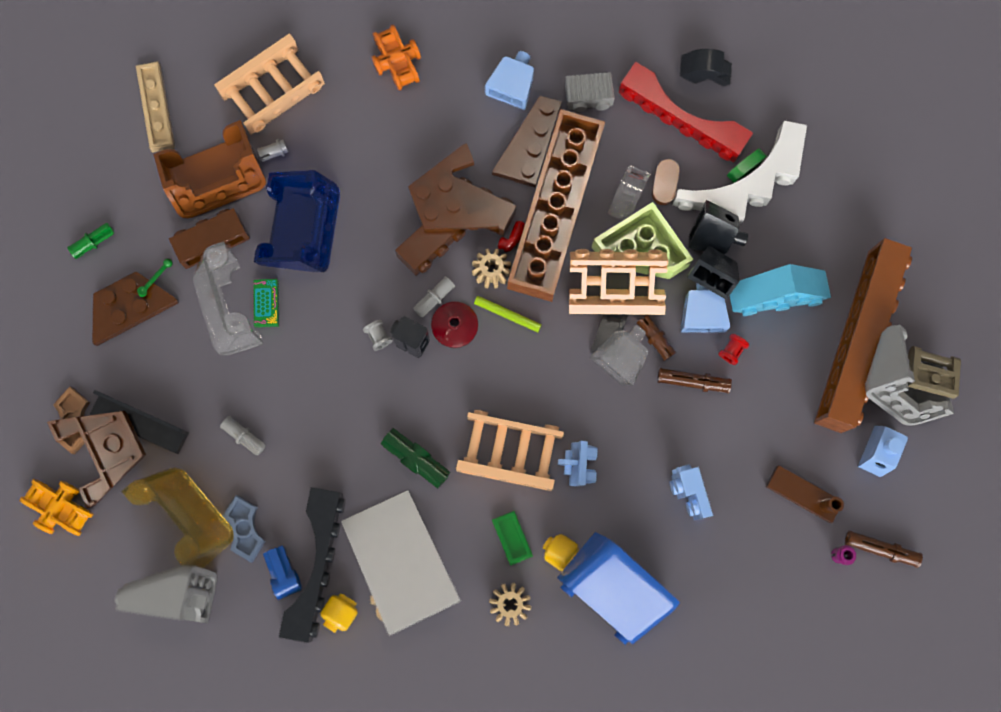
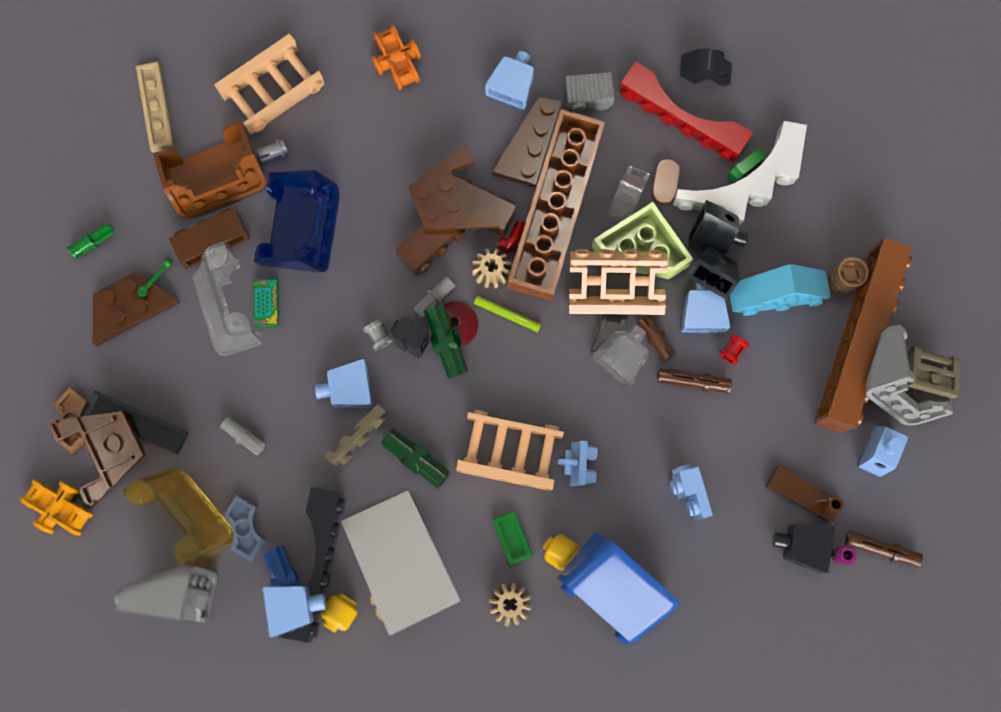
(290, 607): none -> light blue torso
(347, 386): none -> light blue torso
(349, 442): none -> dark tan wing
(446, 340): none -> dark green piece
(807, 546): none -> black torso
(848, 276): none -> medium nougat wheel

